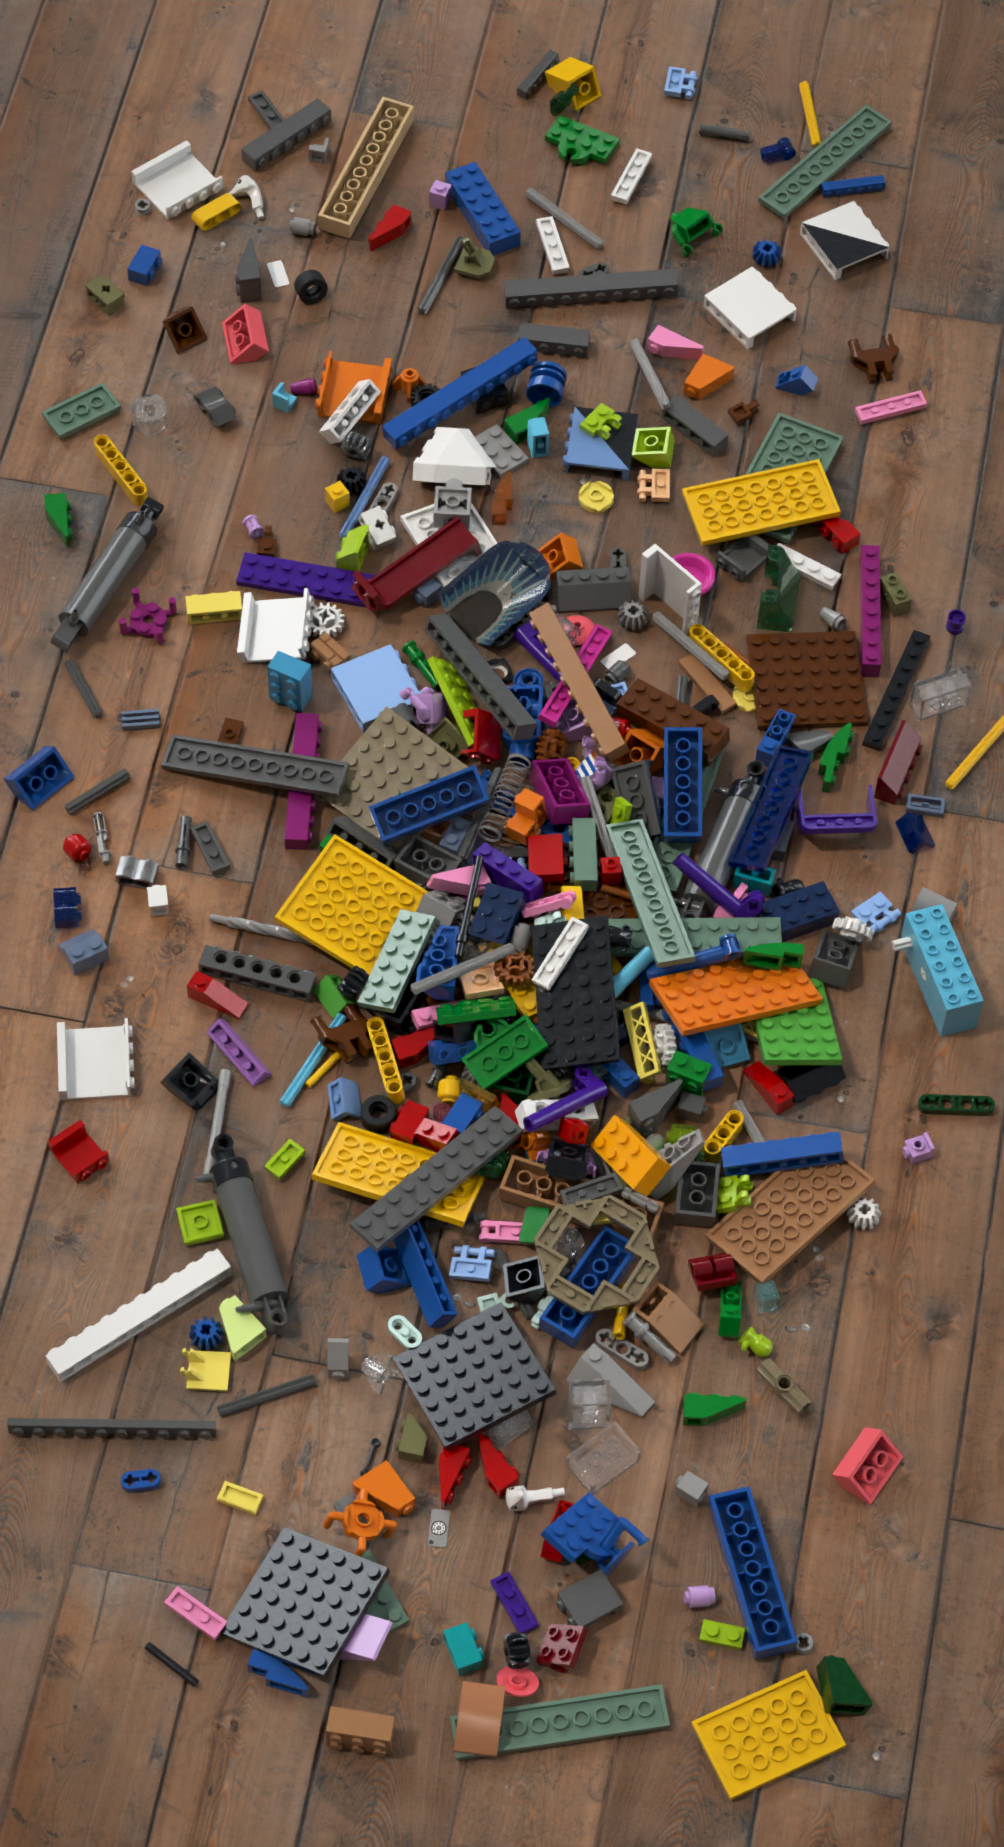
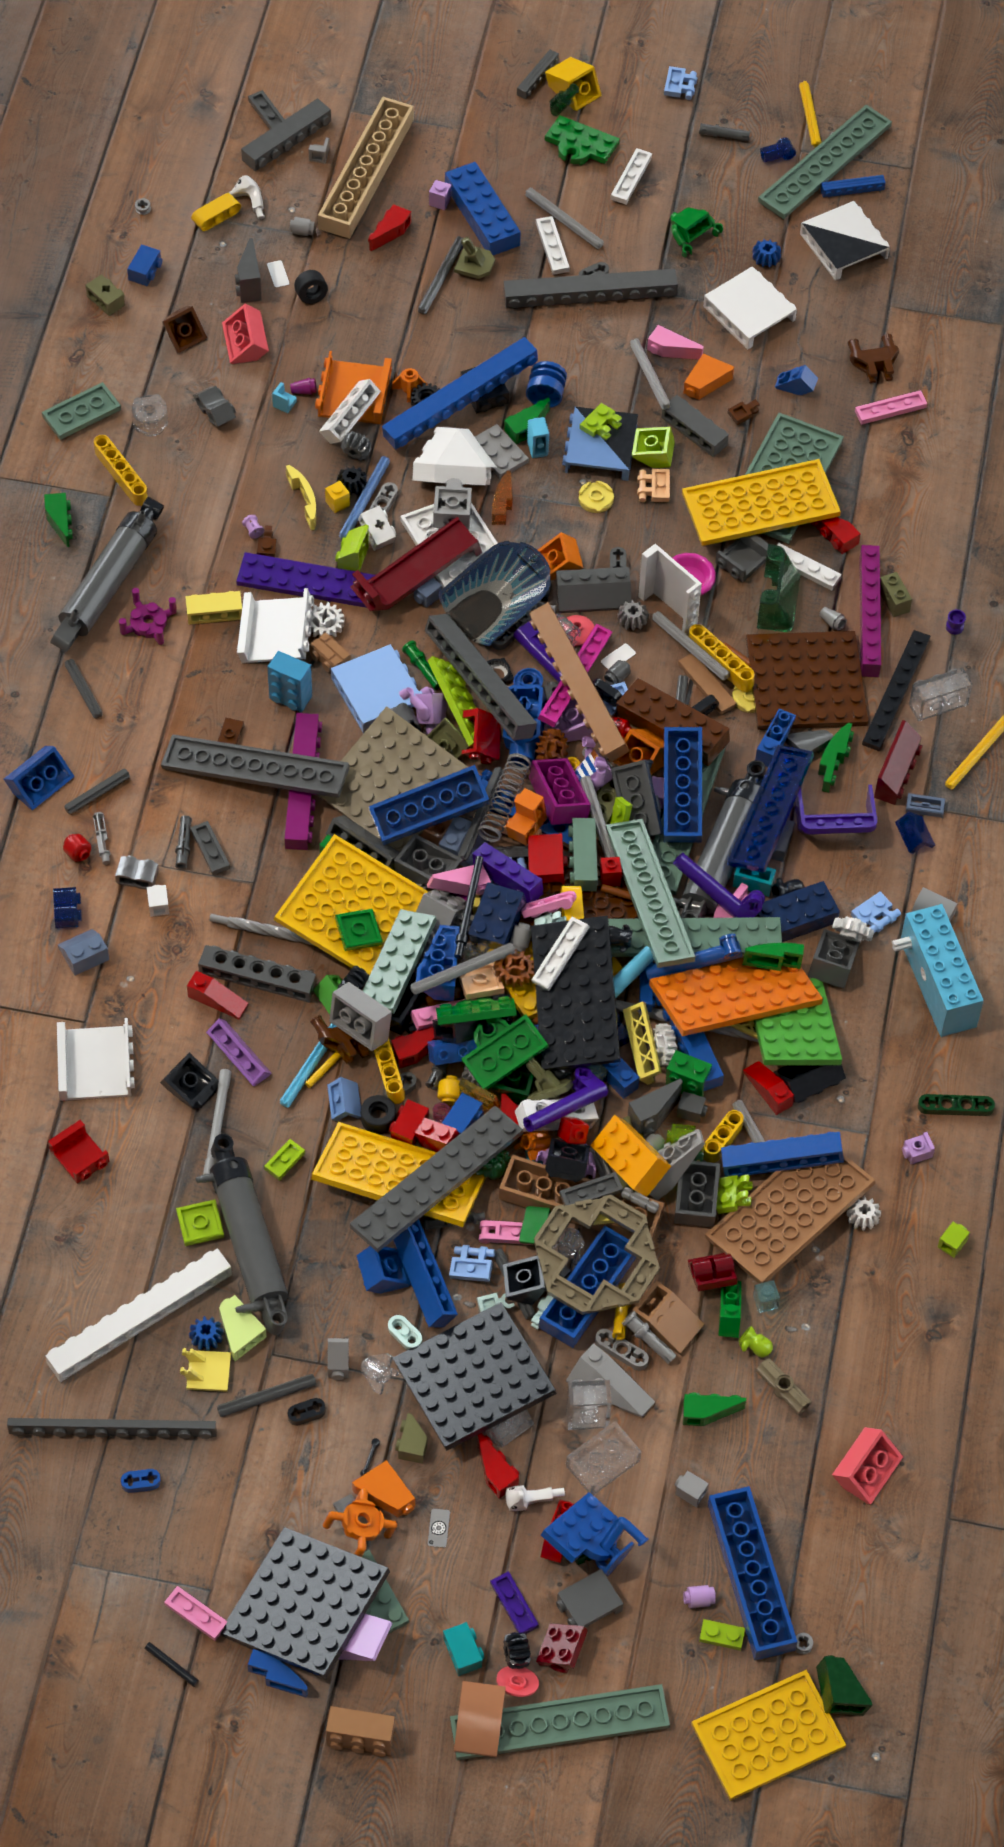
(140, 717): sand blue tile -> none
(175, 181): white panel -> none
(240, 1498): light yellow tile -> none
(297, 481): none -> light yellow slope
(306, 1411): none -> black beam
(358, 929): none -> green tile
(360, 1016): none -> light grey brick
(450, 1471): red slope -> none
(556, 339): dark grey brick -> none
(728, 1044): dark azure plate -> none
(953, 1239): none -> lime brick

